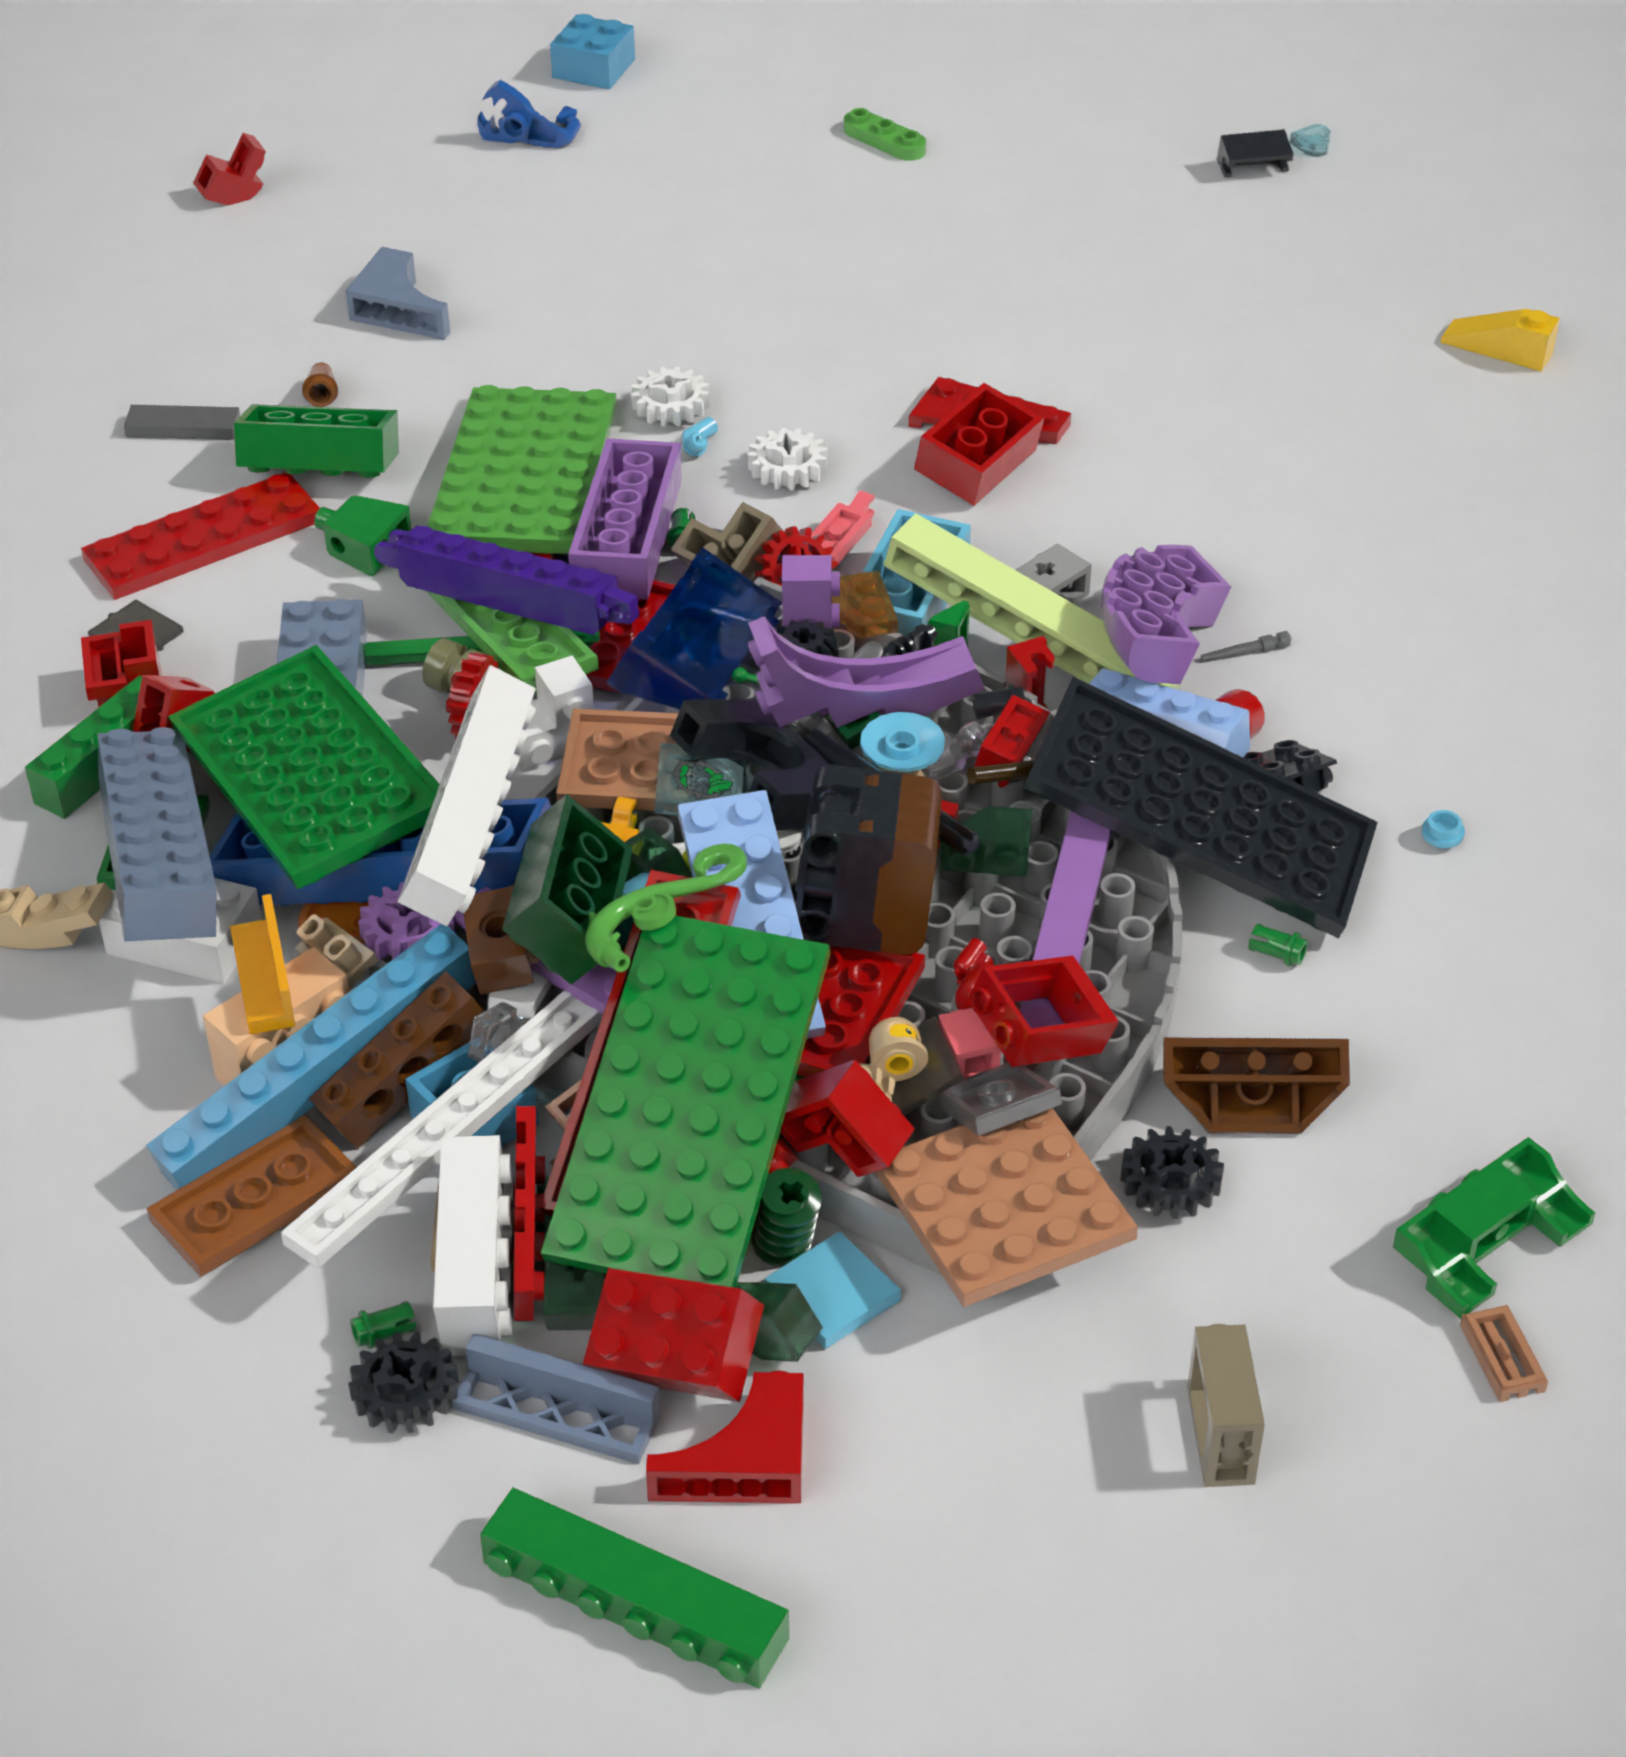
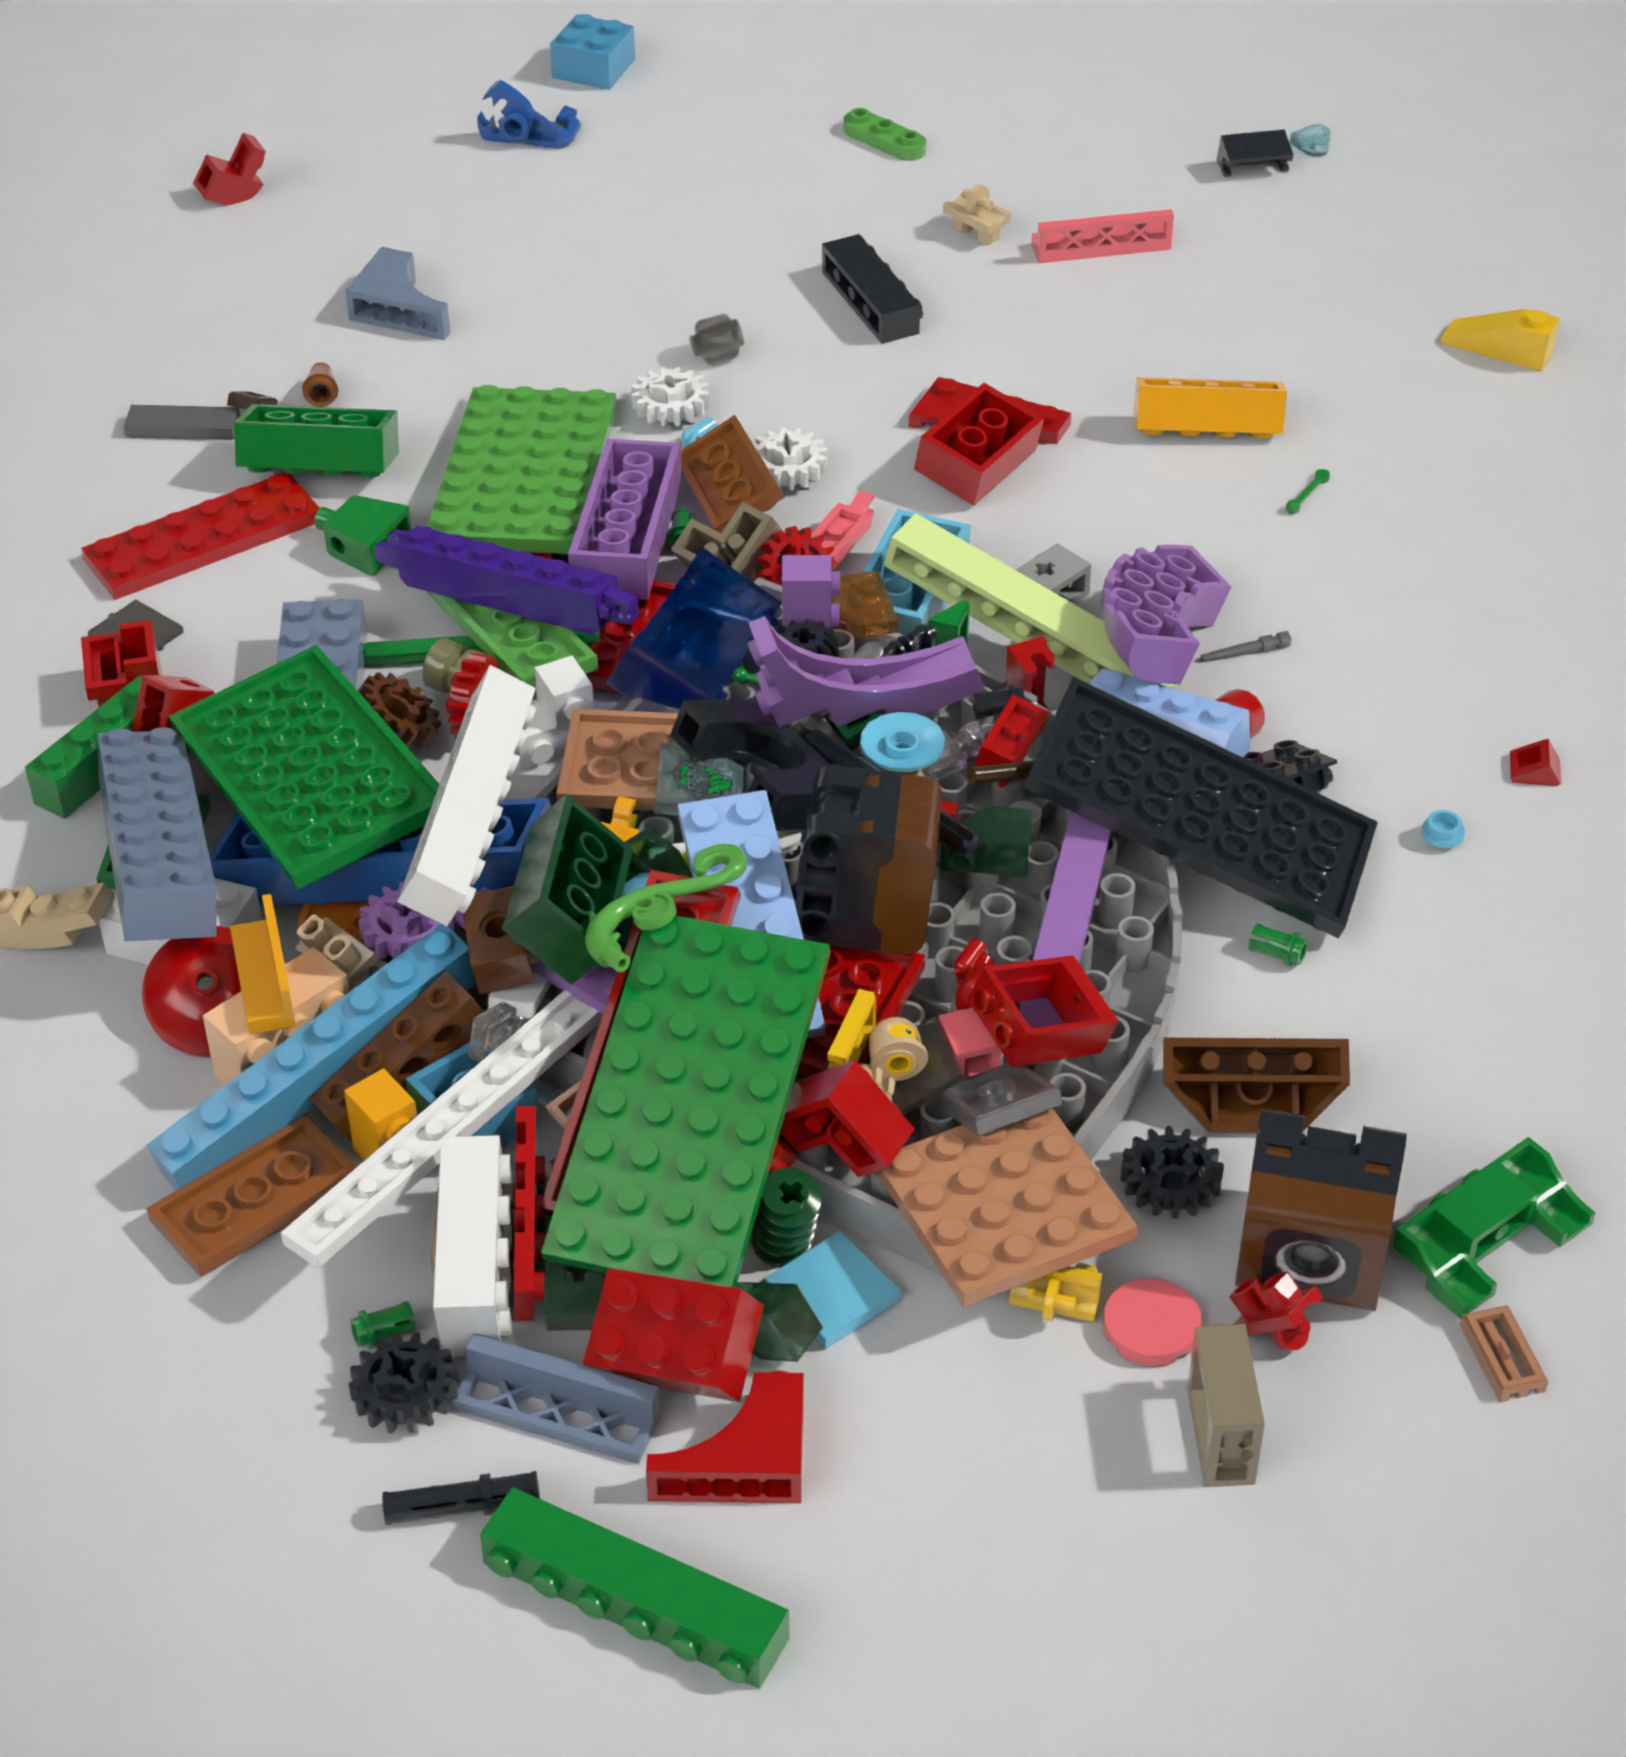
(172, 992): none -> red dish
(244, 399): none -> dark brown tile
(377, 1112): none -> light orange brick
(402, 708): none -> reddish brown gear
(455, 1497): none -> black pin
(716, 339): none -> clear smoke head
(728, 470): none -> dark orange plate
(854, 1030): none -> yellow tile
(871, 288): none -> black brick
(976, 211): none -> tan hips
(1065, 1292): none -> yellow hips
(1103, 236): none -> coral fence
(1151, 1321): none -> coral tile
(1209, 407): none -> light orange brick
(1276, 1309): none -> red hips
(1321, 476): none -> green hinge
(1321, 1207): none -> piece
(1535, 764): none -> red slope

